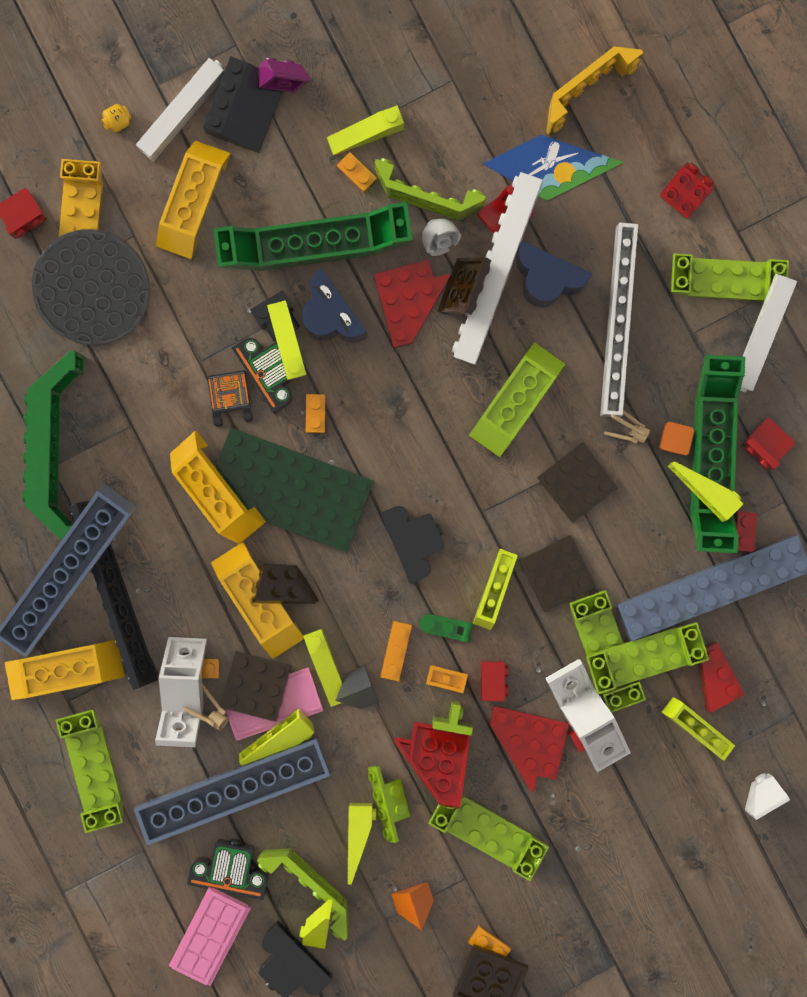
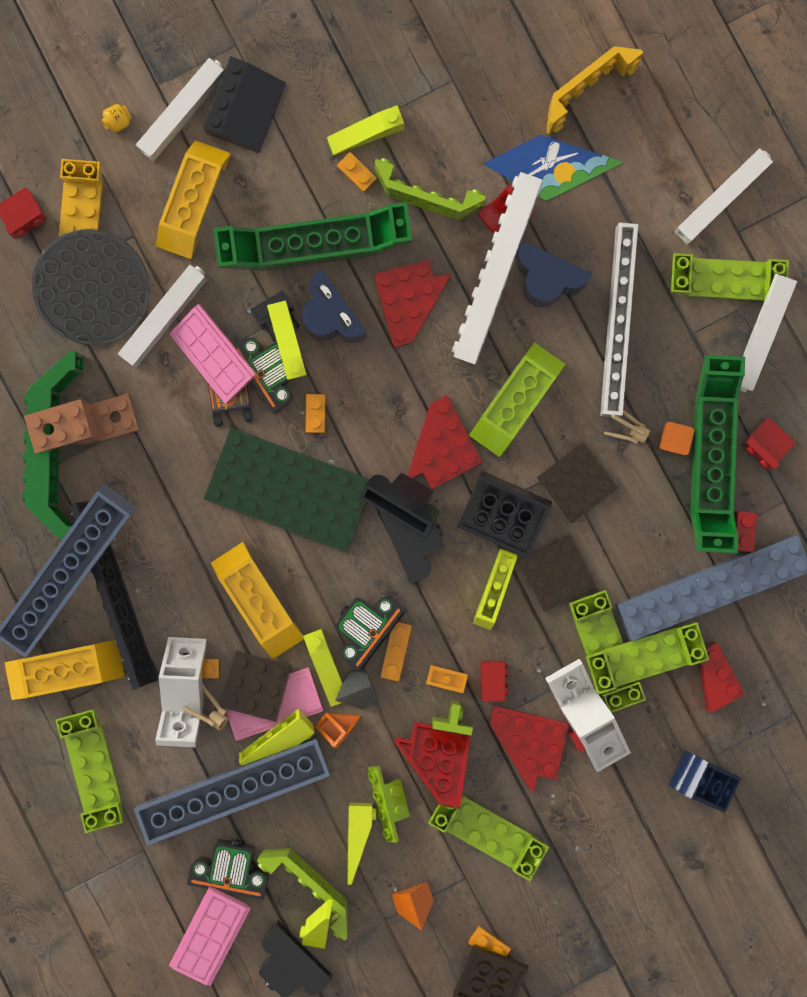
(81, 423): none -> nougat bracket
(163, 315): none -> white brick
(212, 353): none -> bright pink piece
(212, 492): yellow slope -> none
(282, 75): magenta slope -> none
(283, 586): dark brown wing -> none
(336, 726): none -> orange slope
(367, 628): none -> brick
(402, 500): none -> black brick
(440, 235): white cylinder -> none
(443, 446): none -> red wing
(446, 627): green plate -> none
(464, 286): dark brown plate -> none
(505, 514): none -> black slope
(687, 190): red bracket -> none
(698, 728): neon yellow slope -> none
(704, 781): none -> dark blue brick
(715, 496): neon yellow slope -> none
(724, 196): none -> white brick
(764, 796): white slope -> none

